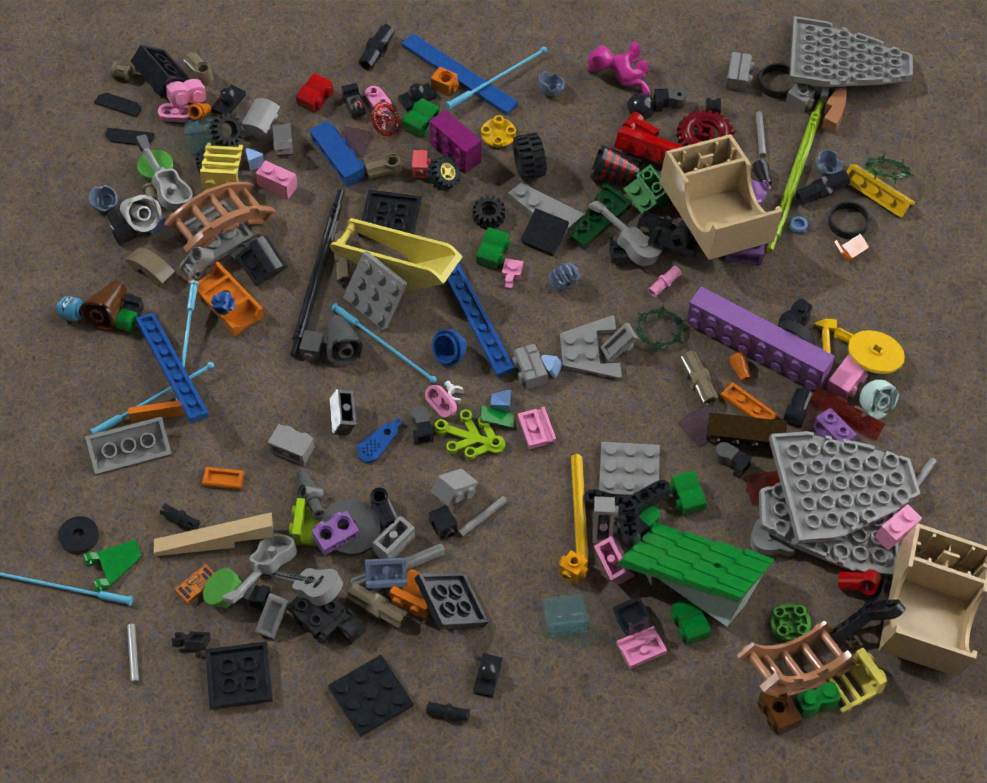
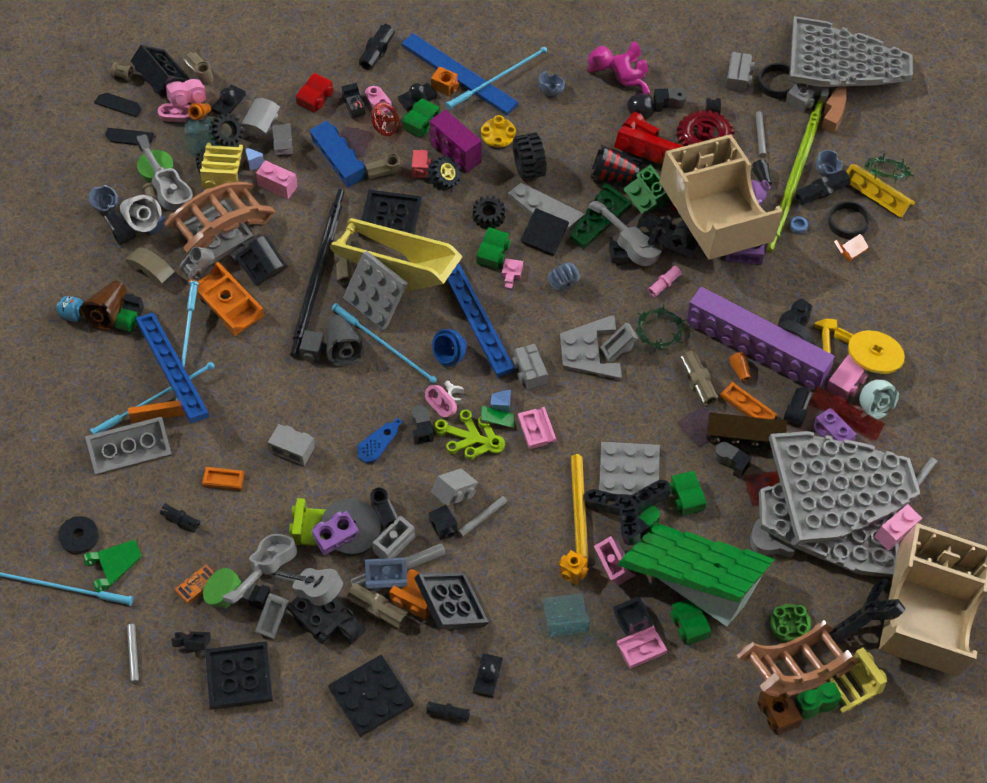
(217, 536): tan slope -> none
(223, 303): blue gear -> none
(311, 493): dark grey pin -> none
(343, 412): brick -> none
(552, 364): light blue slope -> none
(603, 518): light grey brick -> none
(859, 581): red piece -> none

